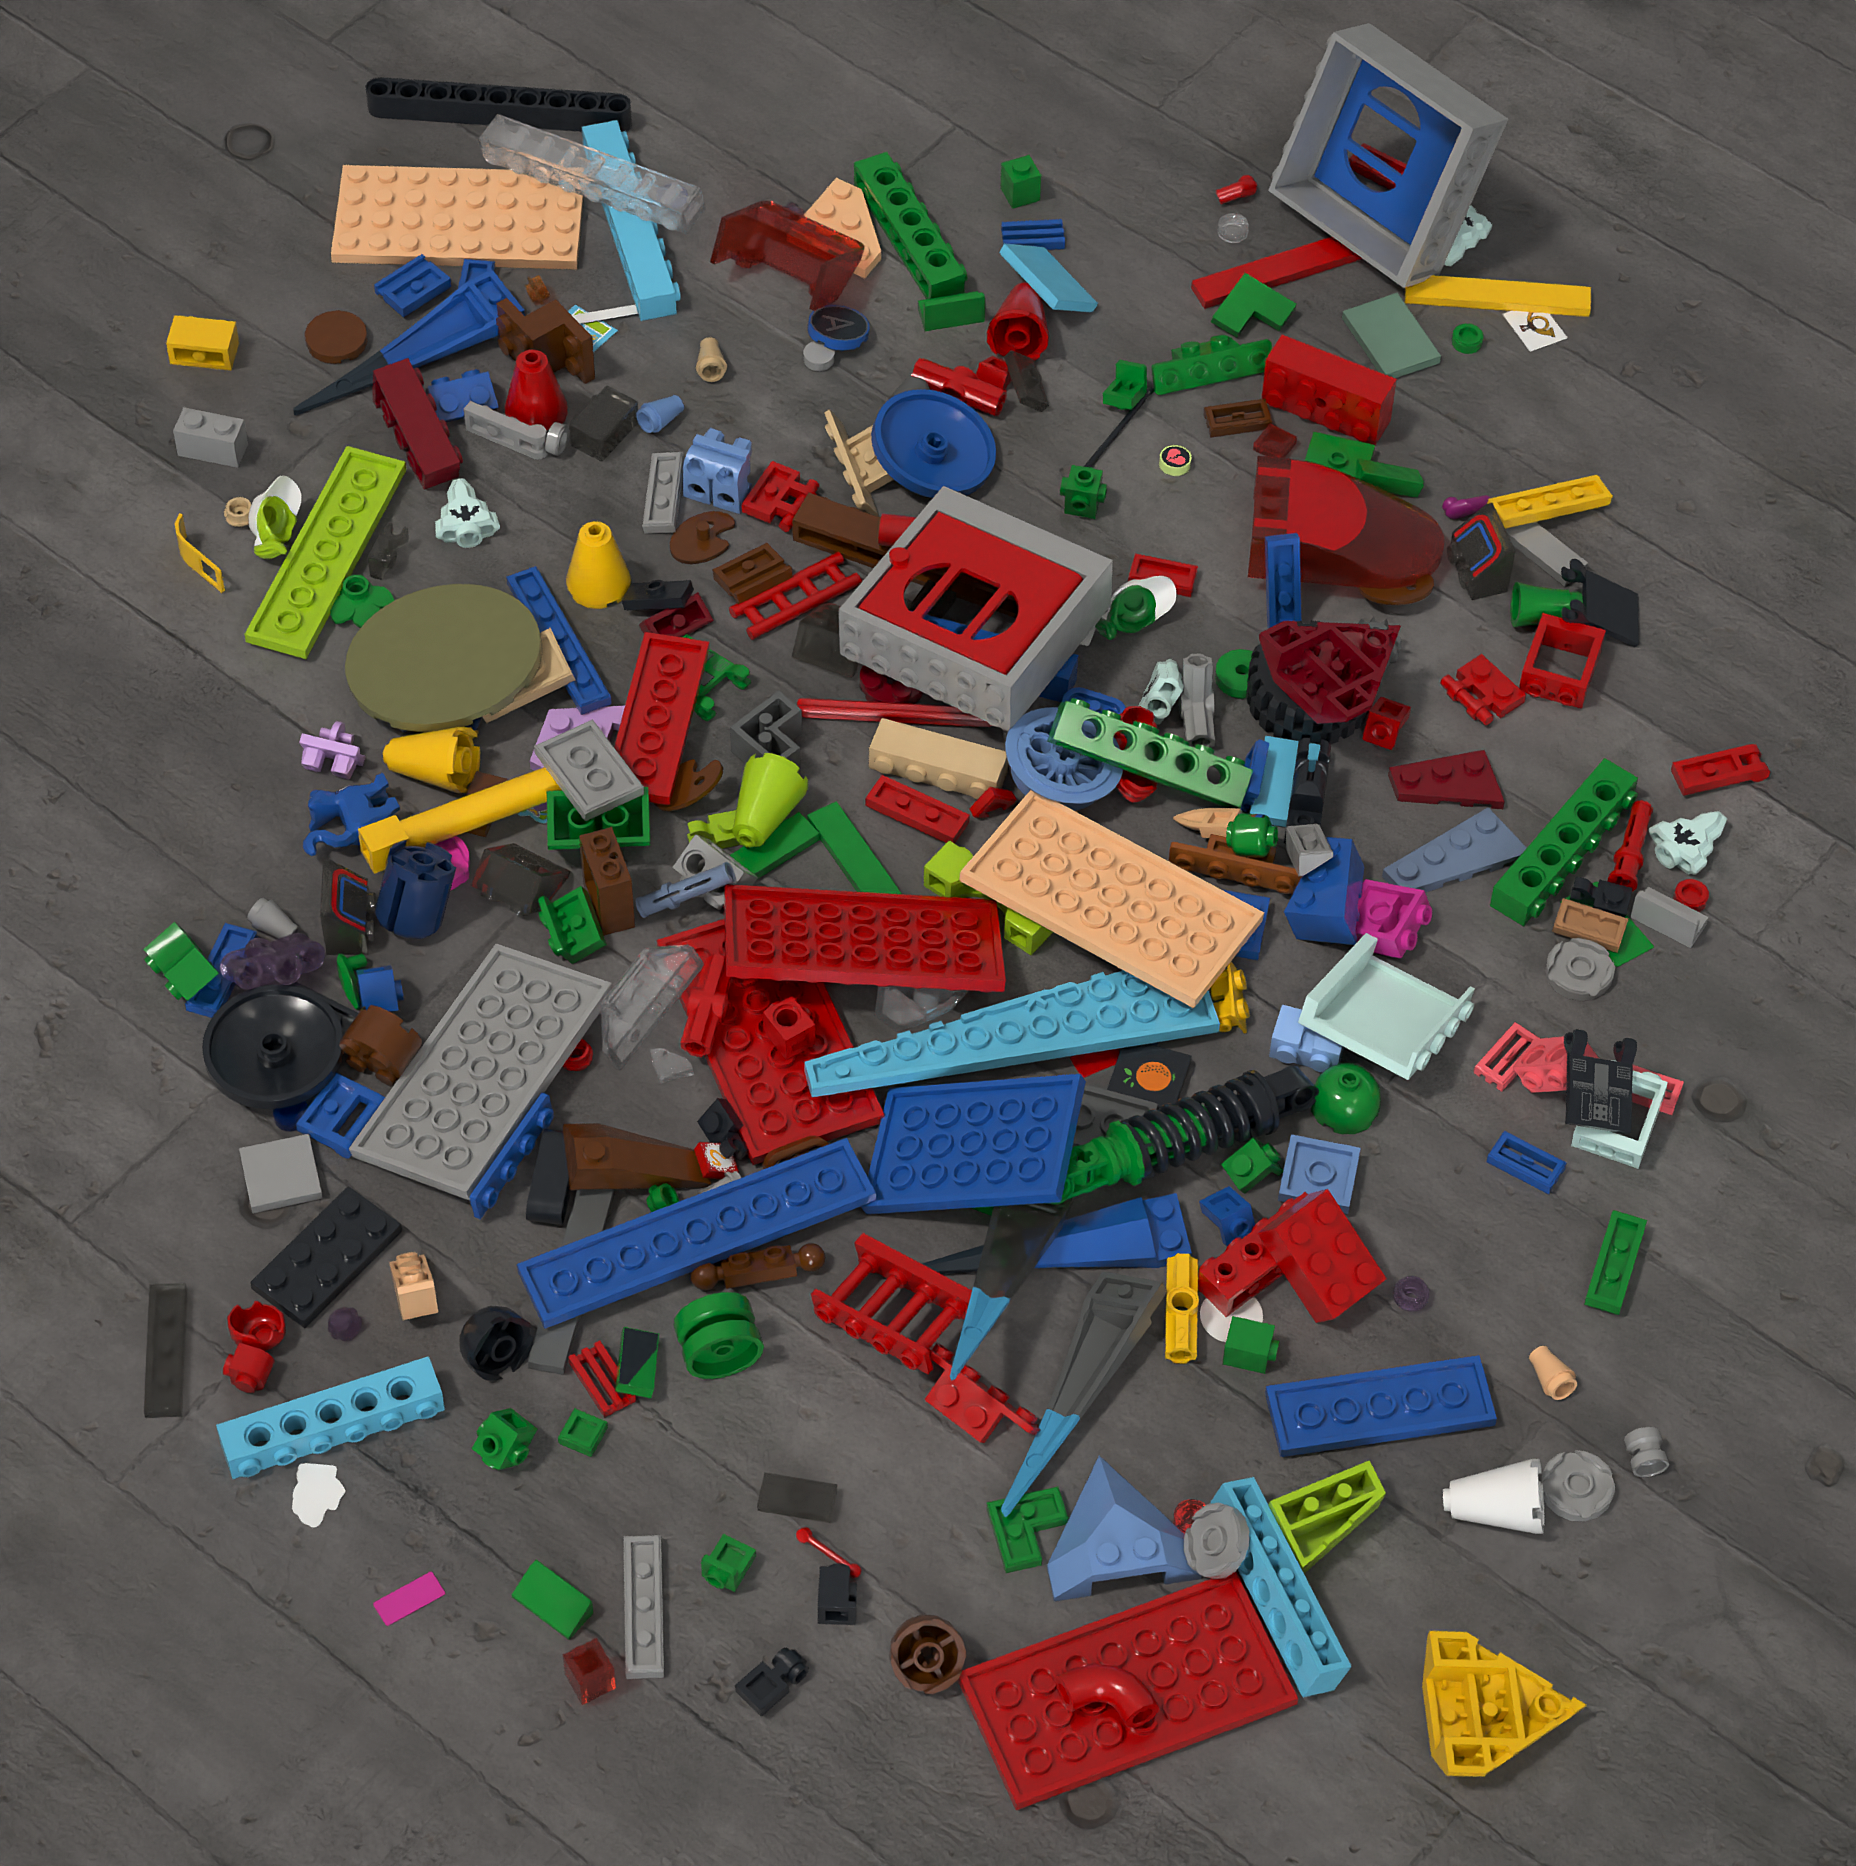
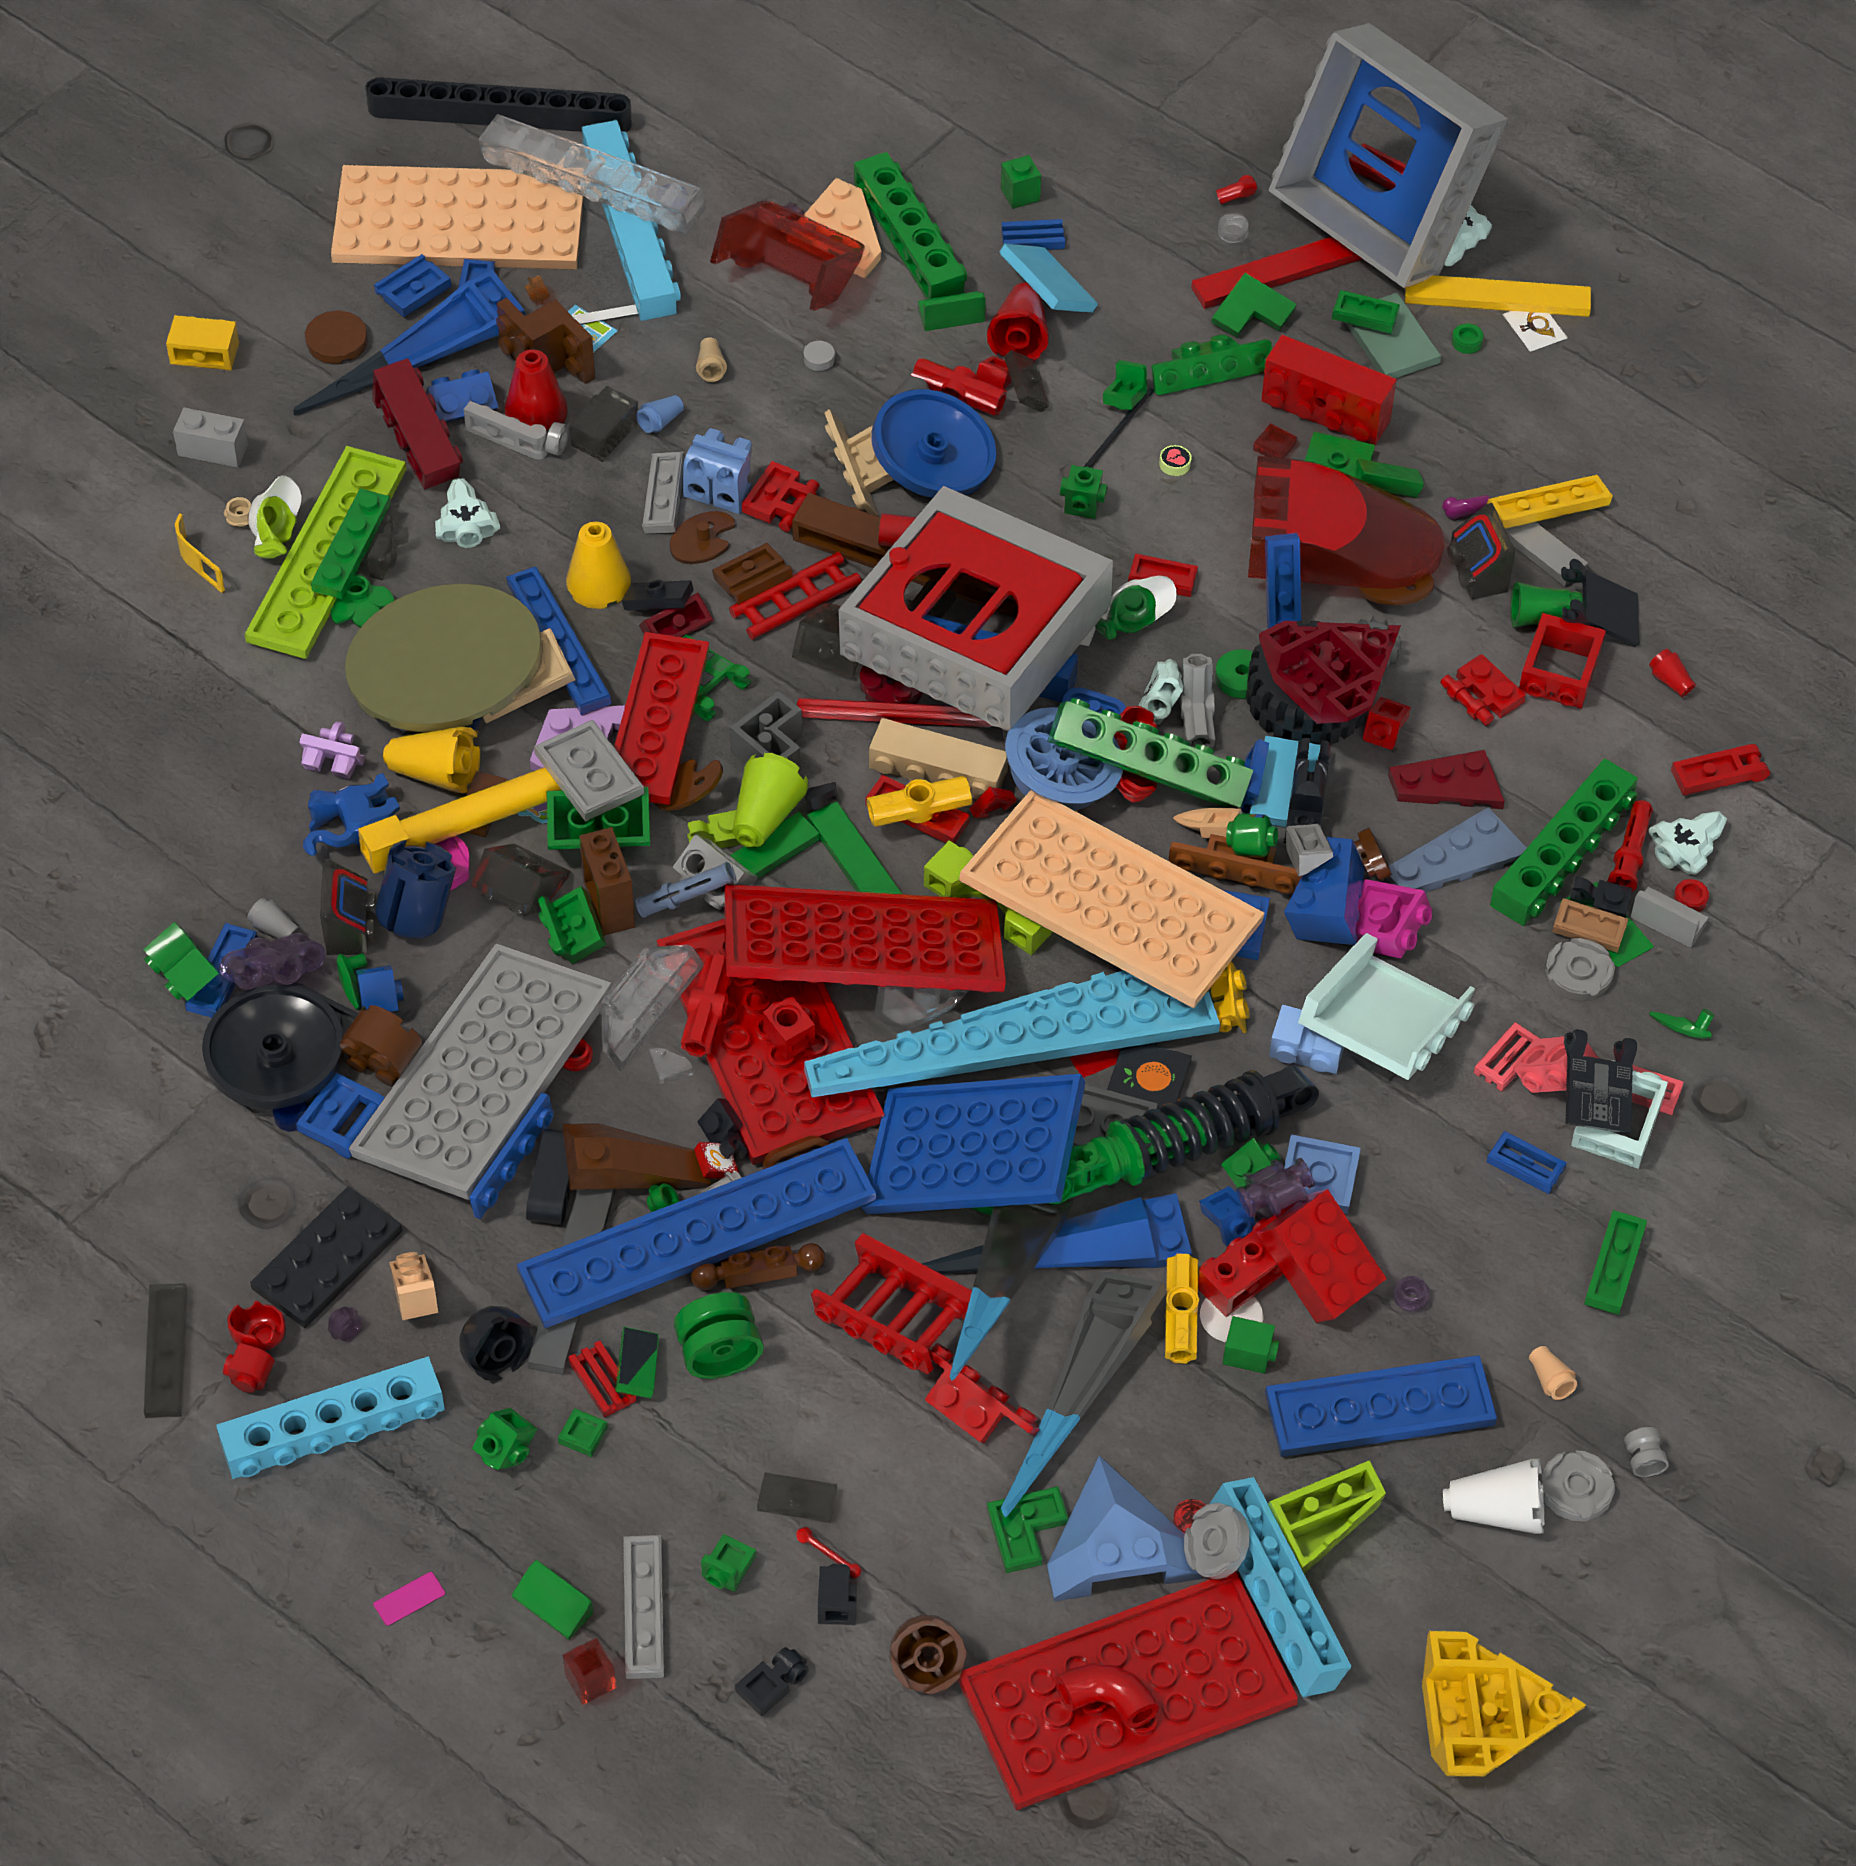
(280, 1173): light grey tile -> none
(316, 1492): white sticker -> none
(350, 543): none -> green plate
(818, 795): none -> black tile
(838, 327): tile -> none
(919, 801): none -> yellow piece
(1239, 421): reddish brown tile -> none
(1275, 1187): none -> clear purple axle
(1346, 1098): green cylinder -> none
(1365, 311): none -> green plate
(1372, 854): none -> reddish brown plate
(1672, 672): none -> red cone
(1685, 1026): none -> green bar

